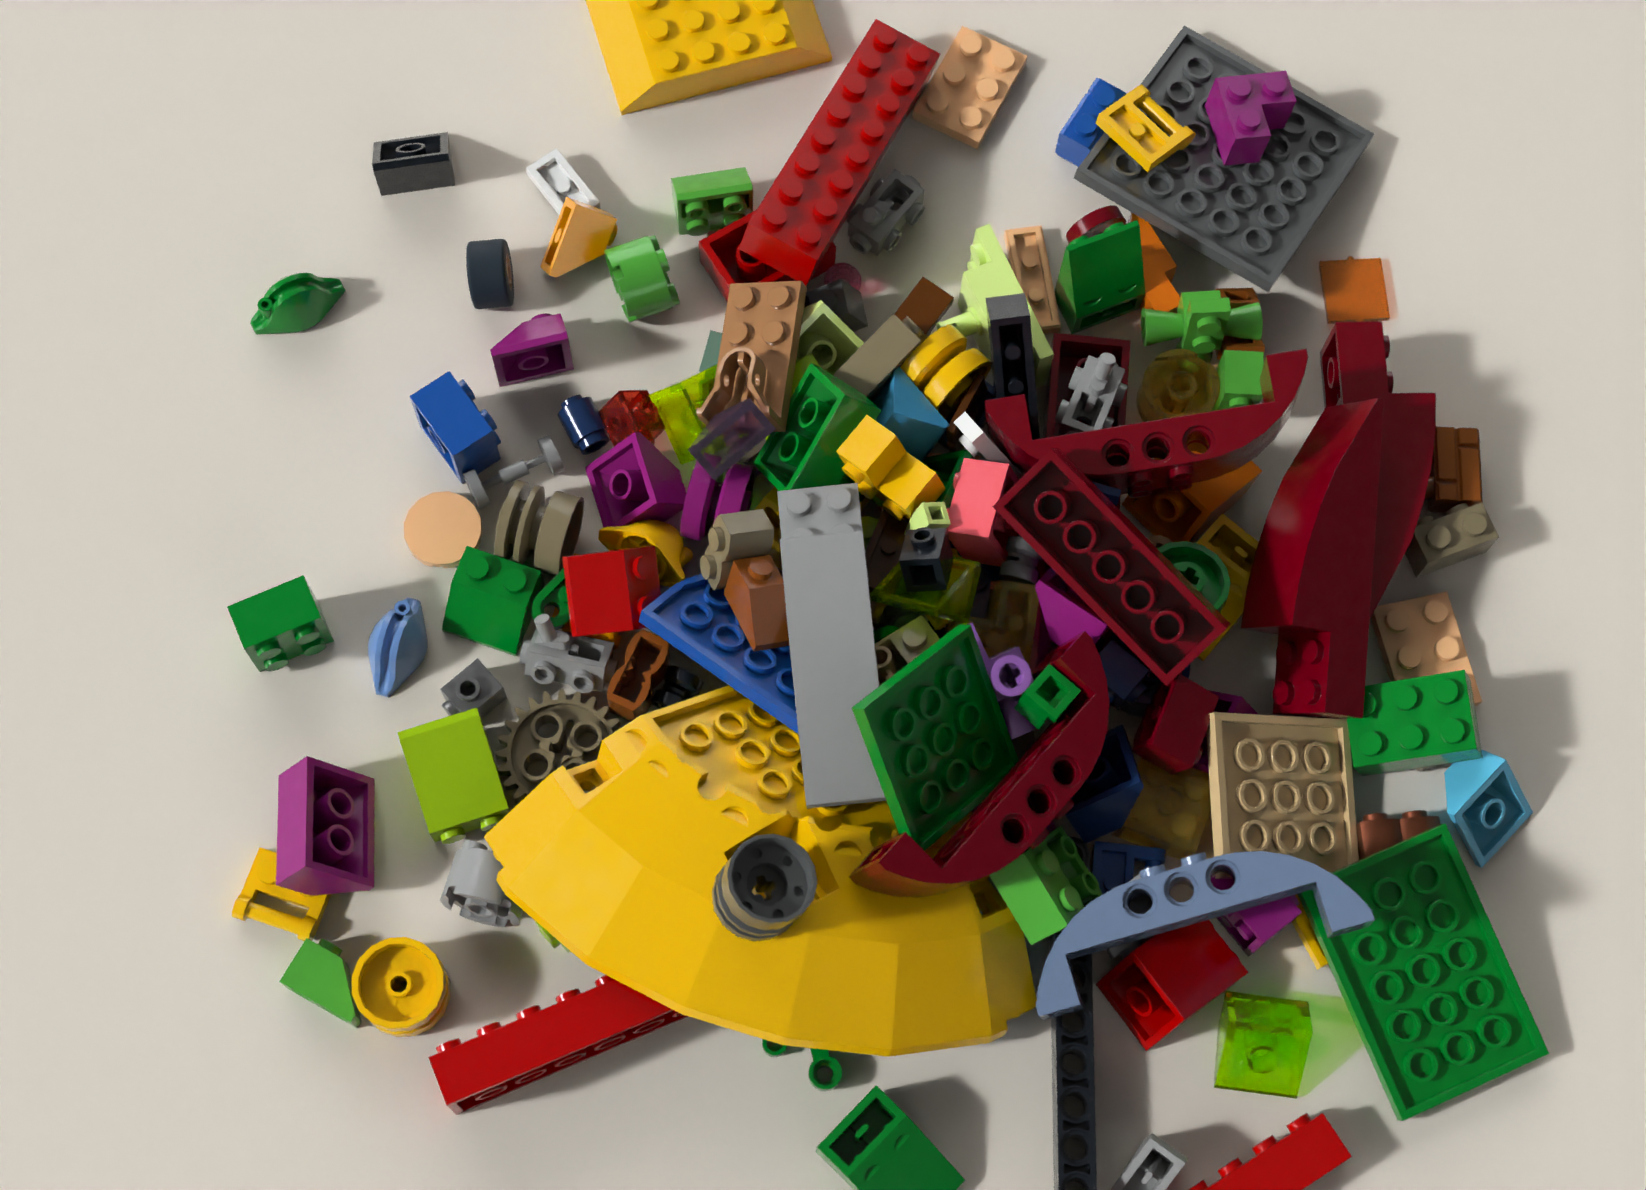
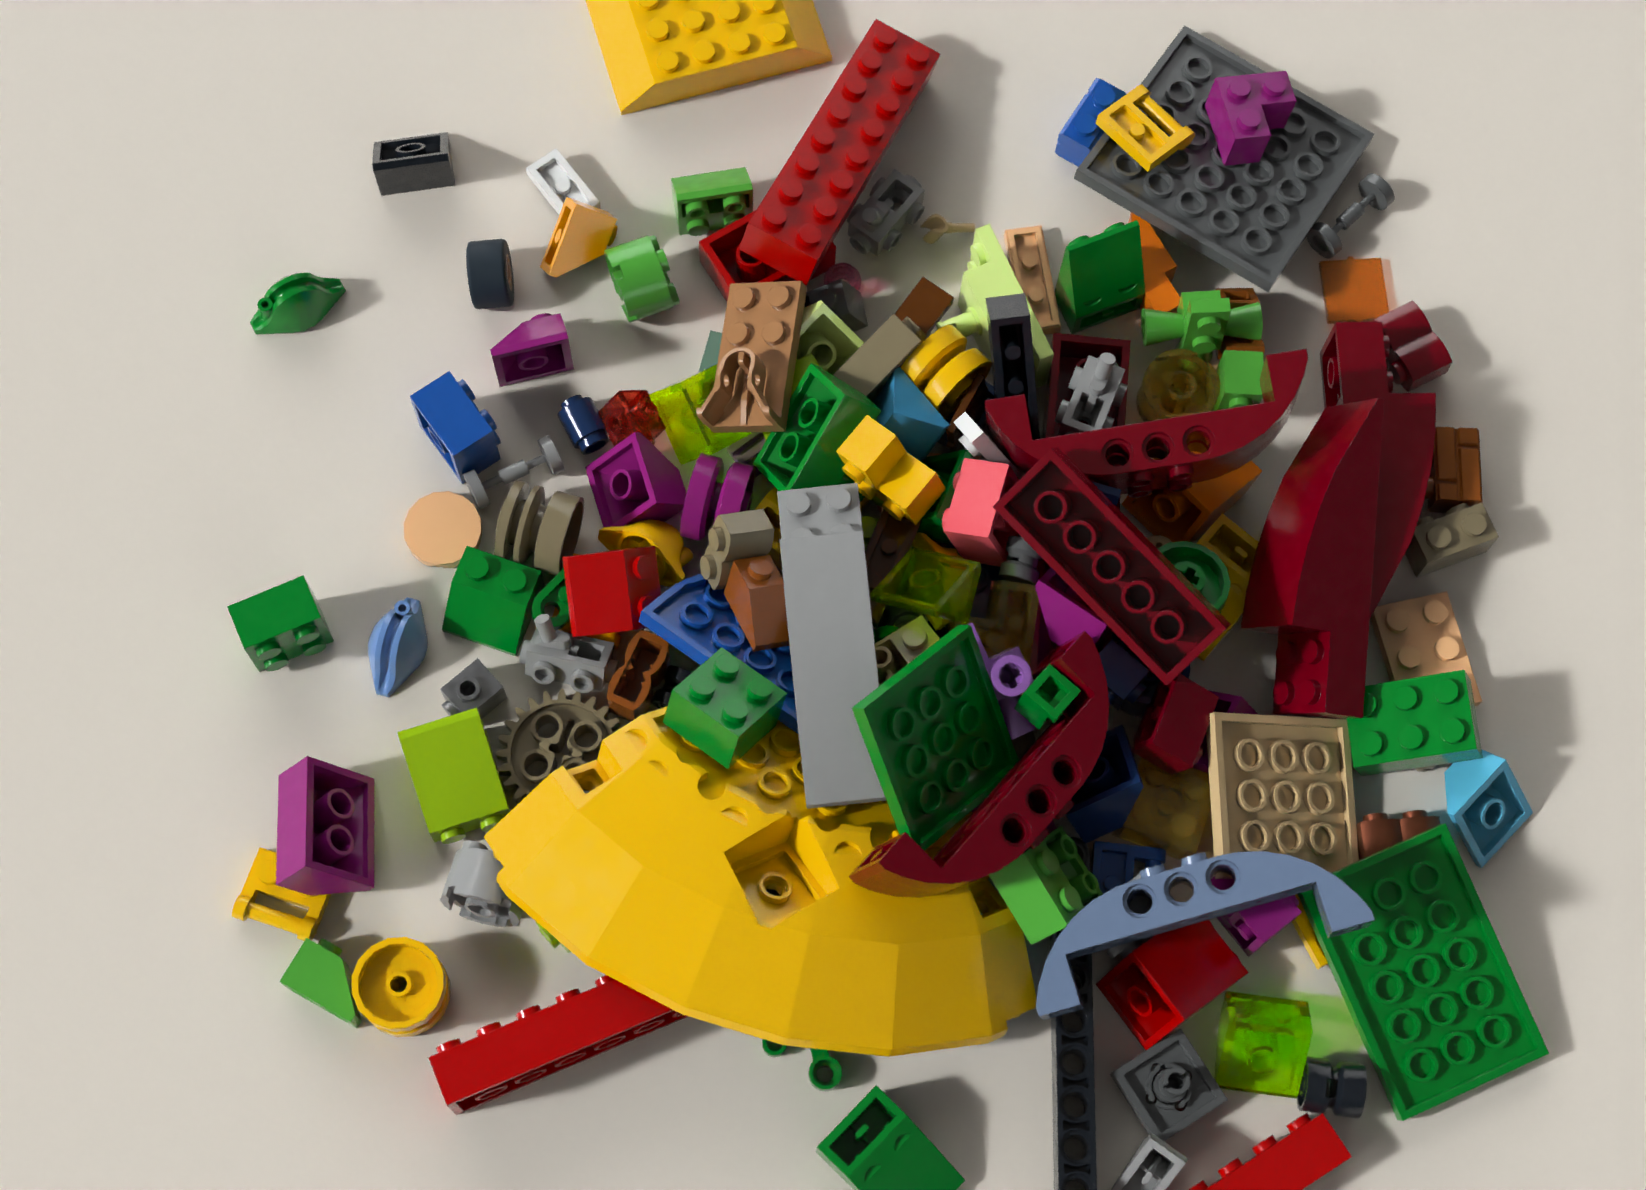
(724, 707): none -> green brick
(730, 437): clear purple slope -> none
(770, 866): dark grey wheel -> none
(926, 559): black brick -> none
(930, 516): yellowish green piece -> none
(939, 226): none -> tan hand
(969, 87): light nougat plate -> none
(1095, 222): dark red piece -> none
(1197, 1094): none -> dark grey plate
(1346, 1087): none -> black wheel
(1374, 192): none -> dark grey wheel
(1415, 349): none -> dark red brick

